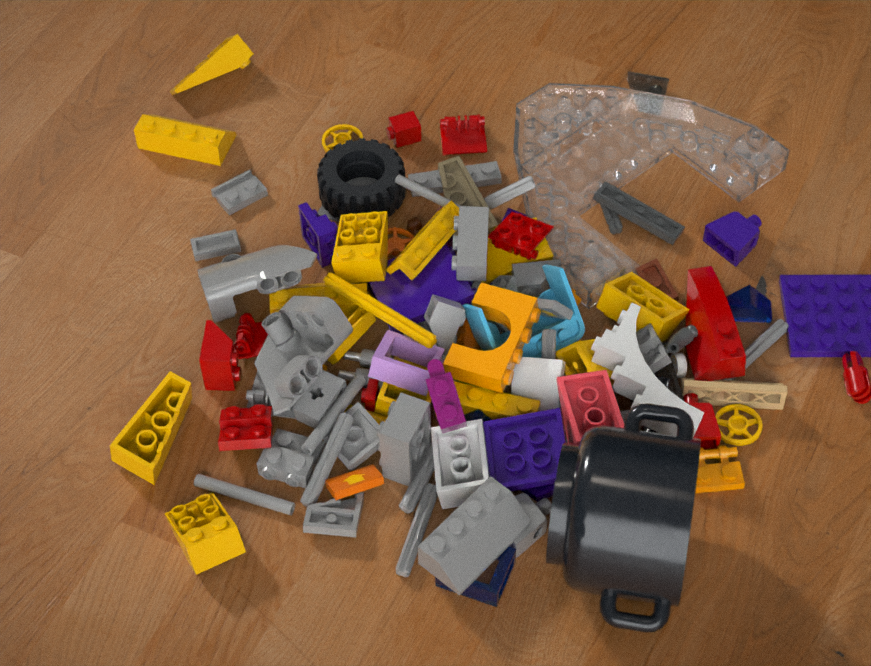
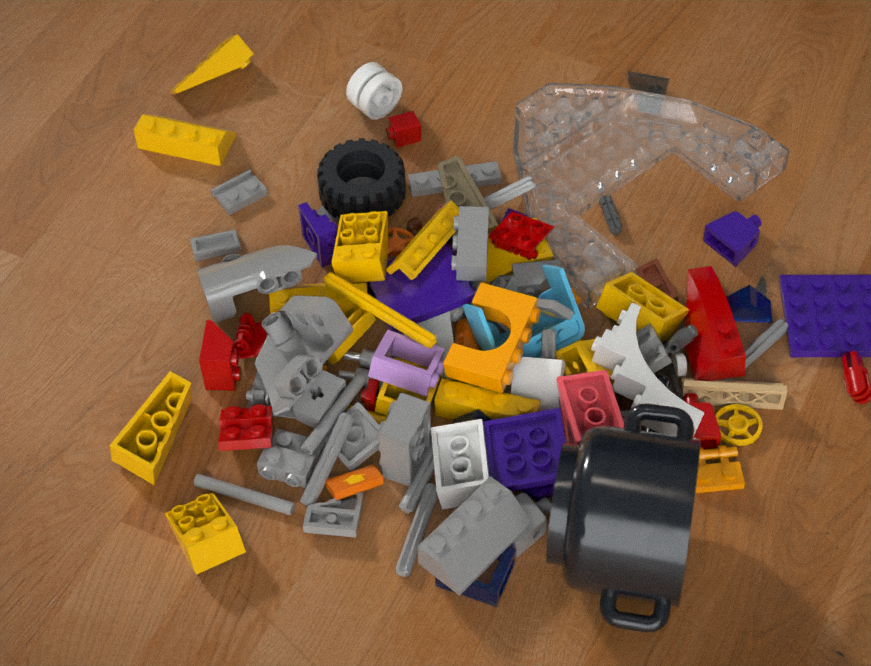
(341, 137): yellow wheel -> none
(374, 90): none -> white wheel
(422, 191): light grey bar -> none
(443, 320): light grey slope -> none
(444, 398): magenta brick -> none
(463, 135): red hinge -> none
(638, 213): dark grey tile -> none

